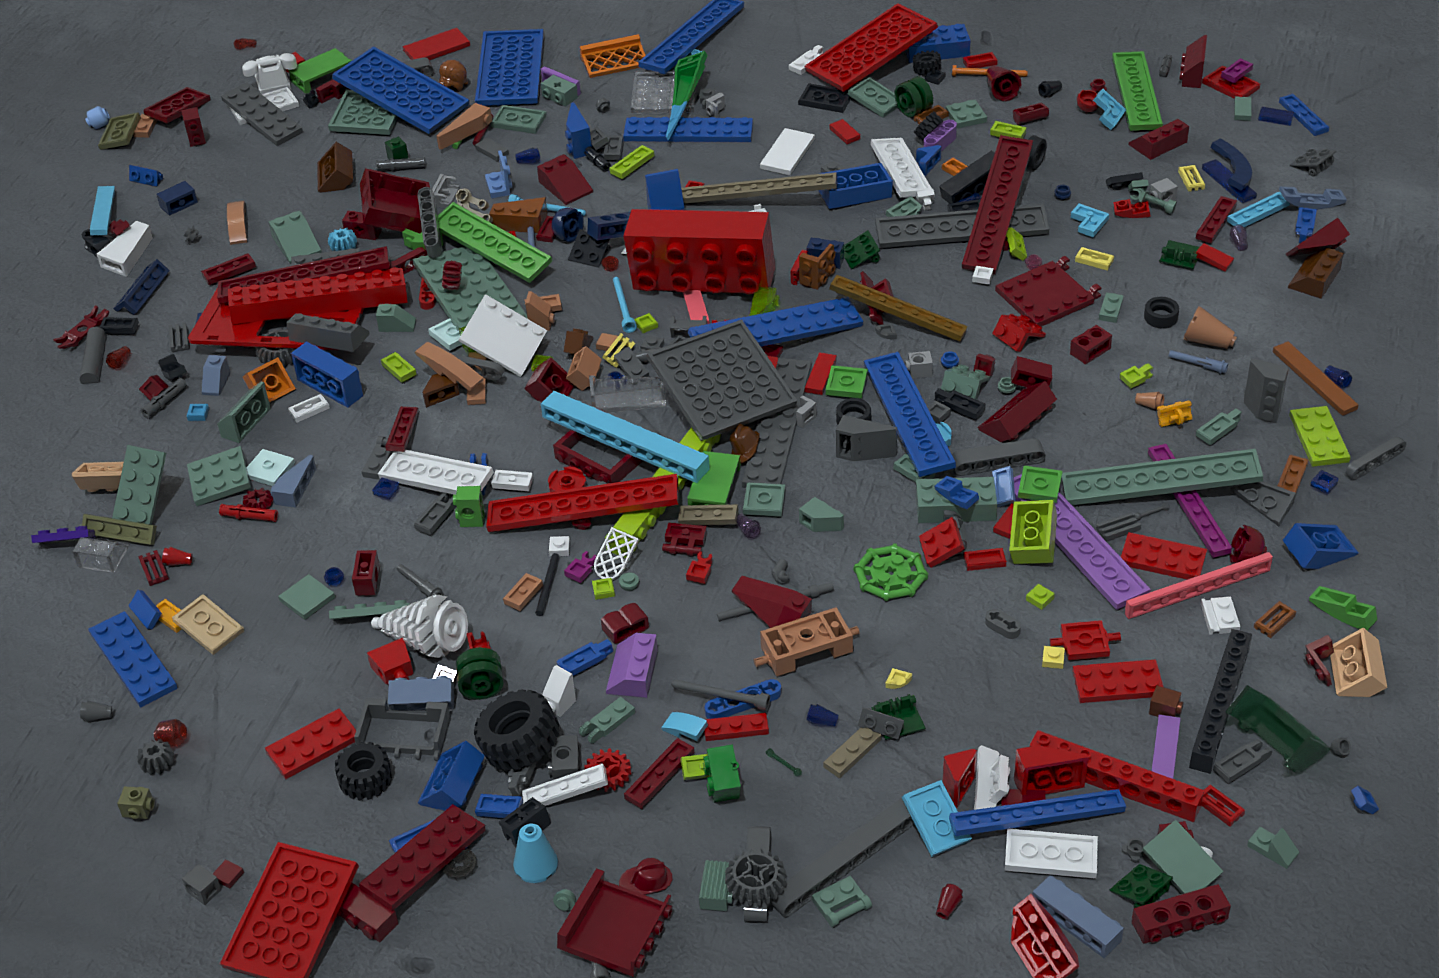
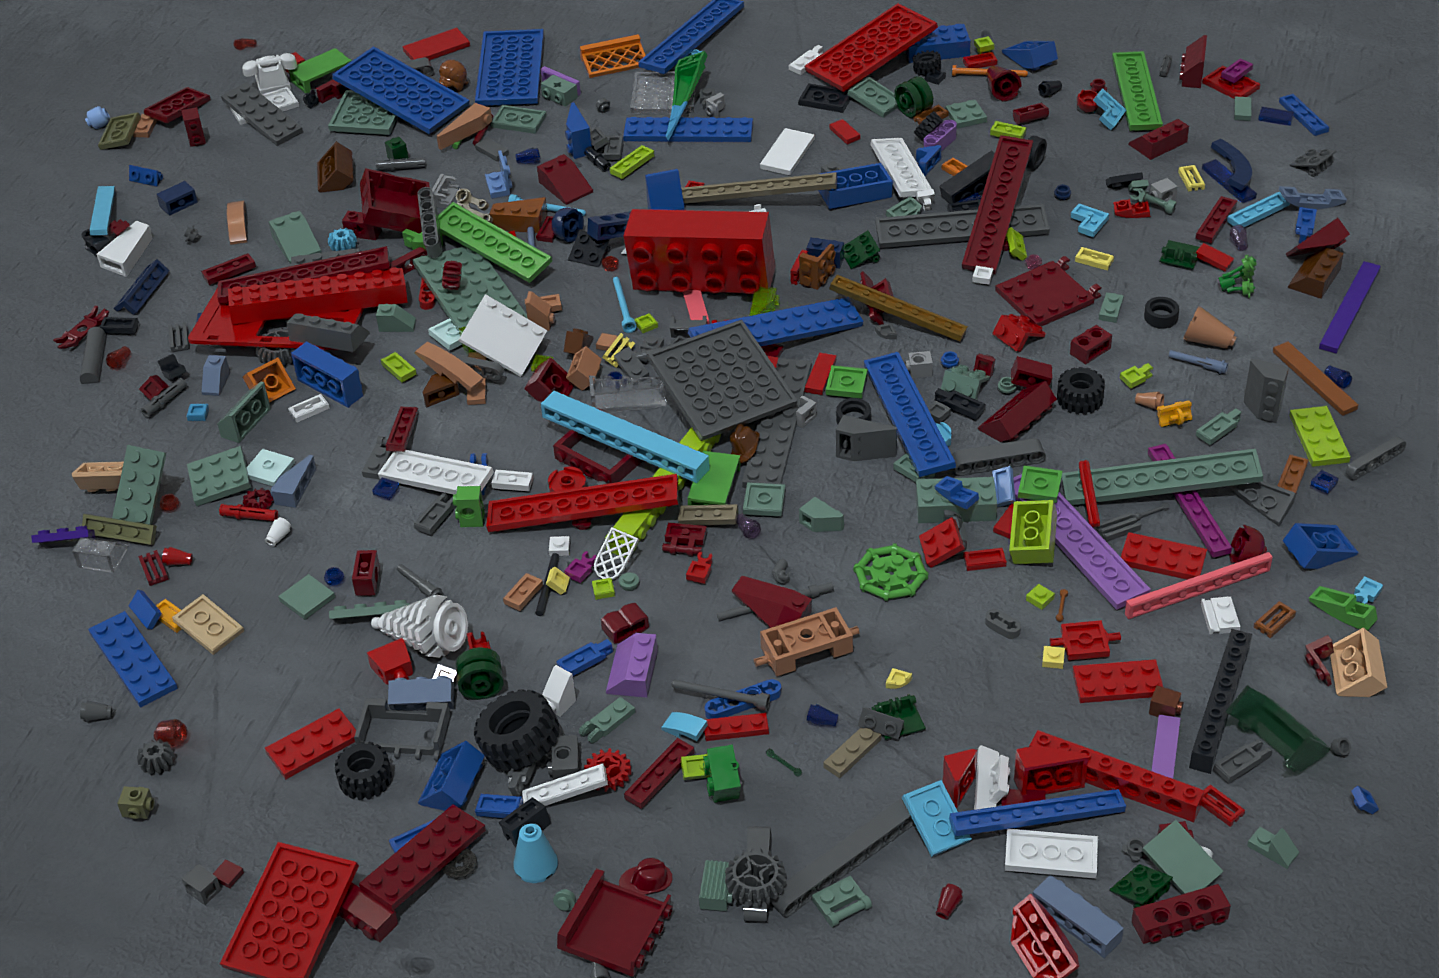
(169, 502): none -> clear red plate
(278, 530): none -> white cone
(557, 580): none -> light yellow plate
(984, 44): none -> lime tile
(1032, 53): none -> blue slope
(1063, 593): none -> dark orange hinge
(1080, 390): none -> black tyre
(1089, 493): none -> red axle
(1246, 272): none -> plant
(1349, 307): none -> dark purple tile
(1367, 590): none -> medium azure plate

